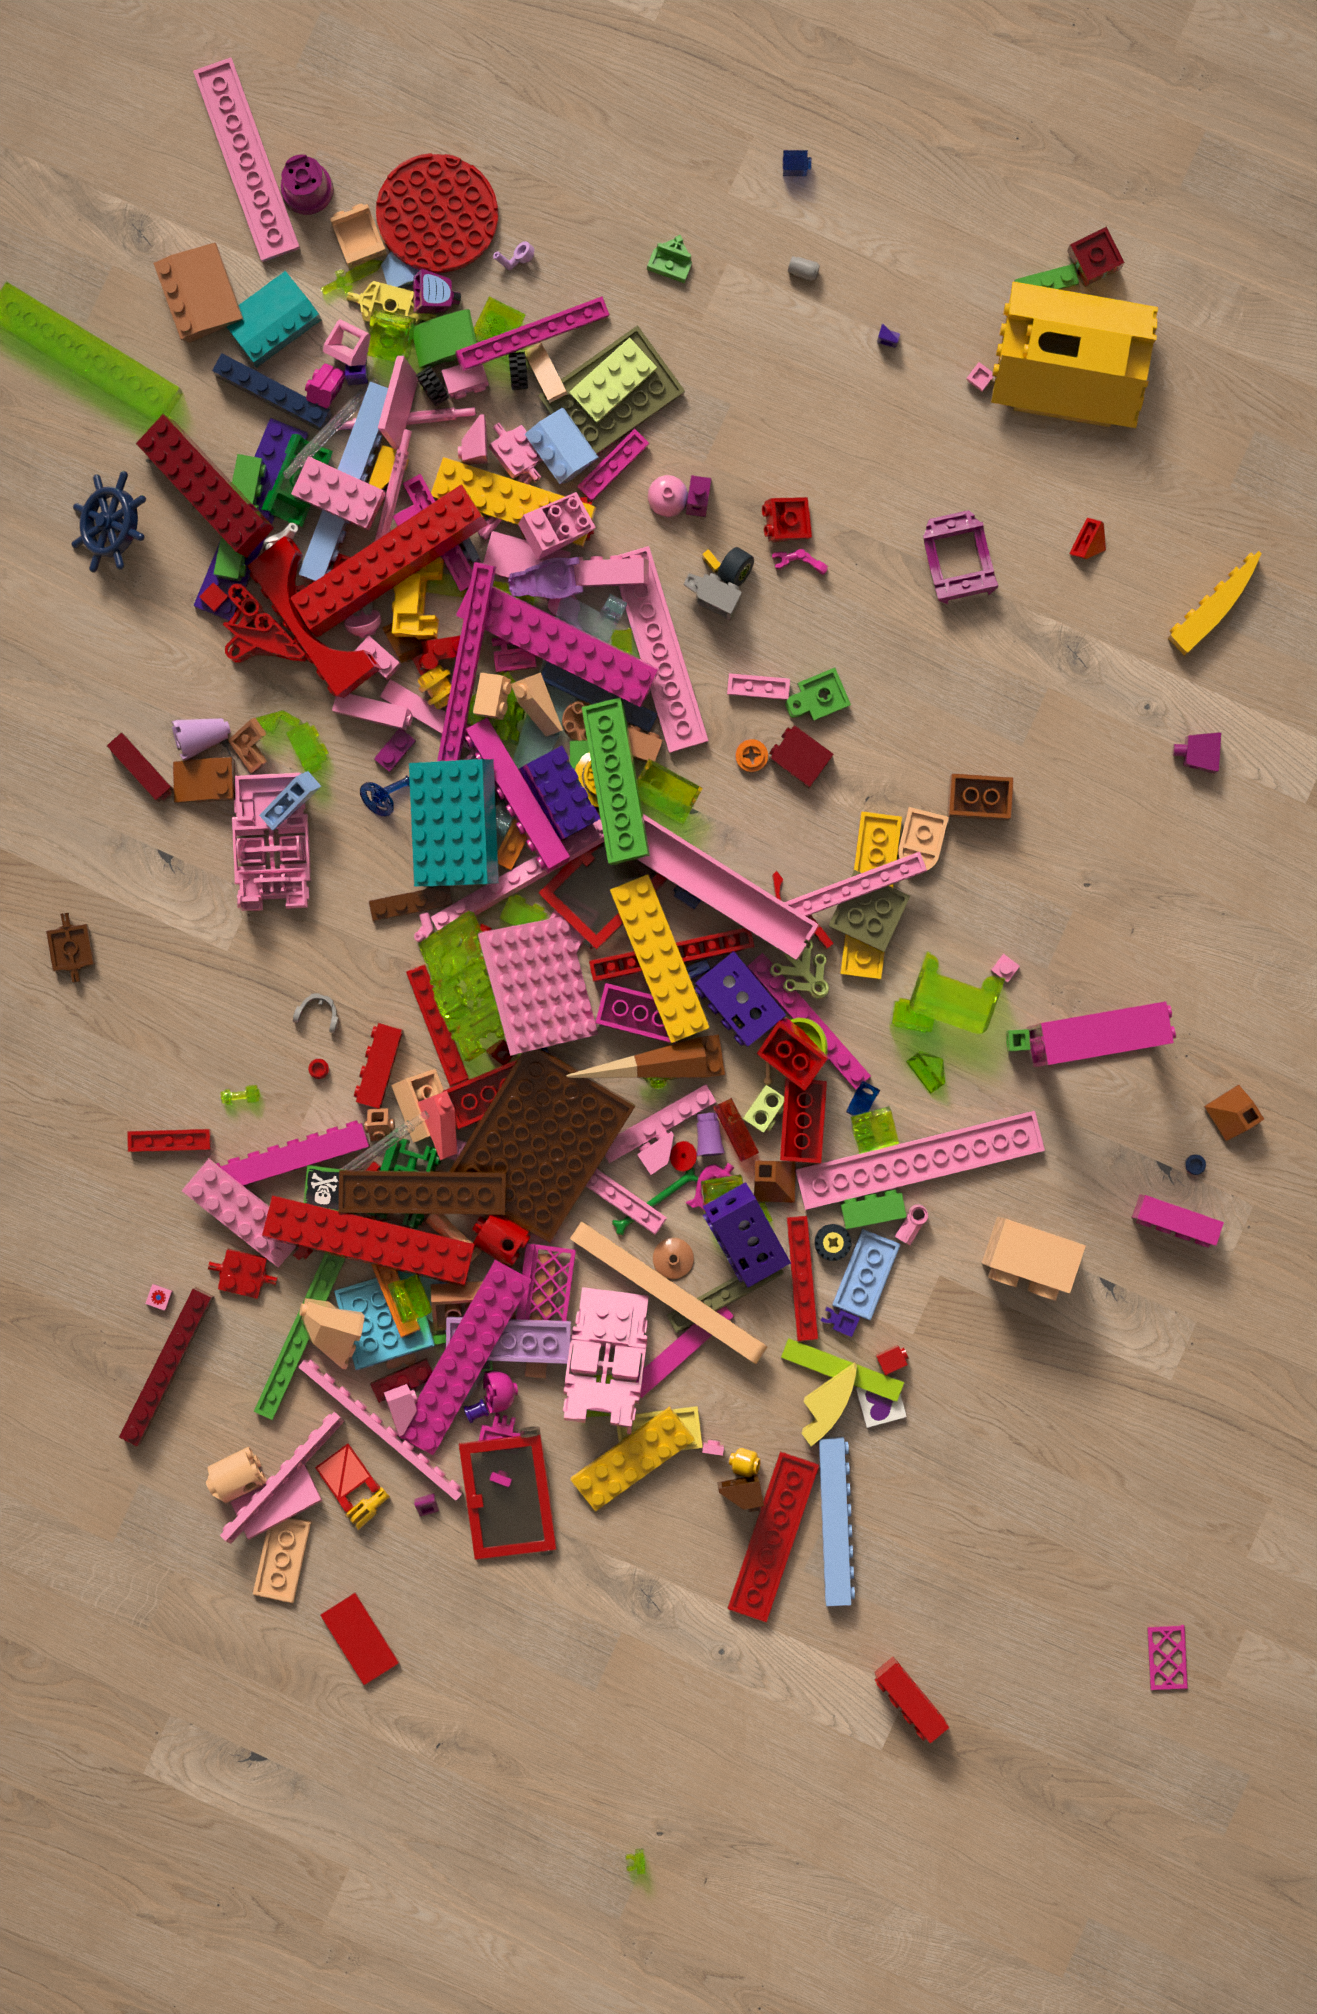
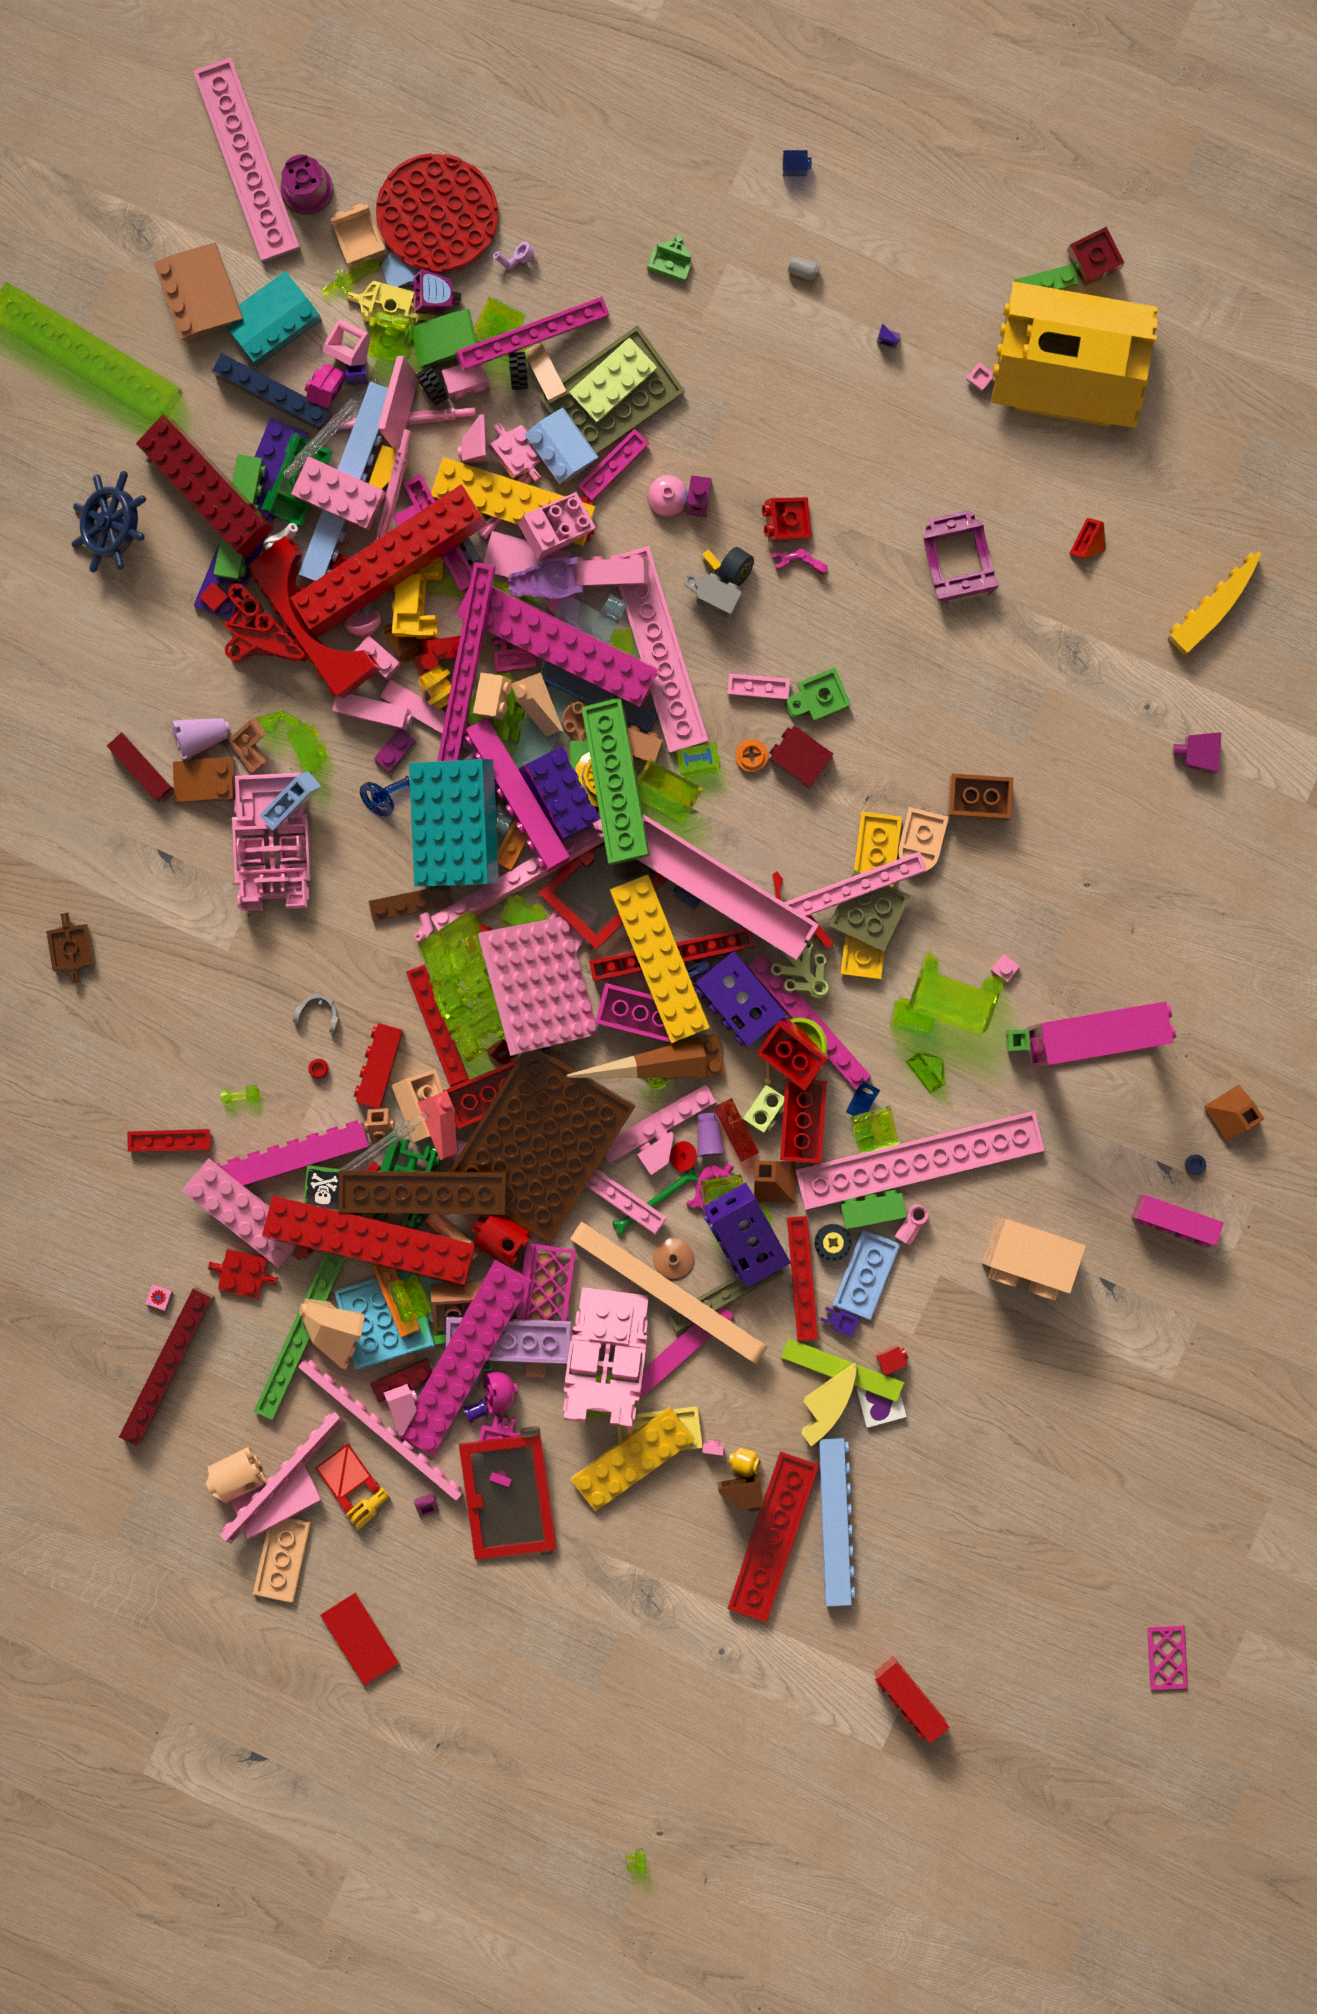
(698, 759): none -> clear neon green brick

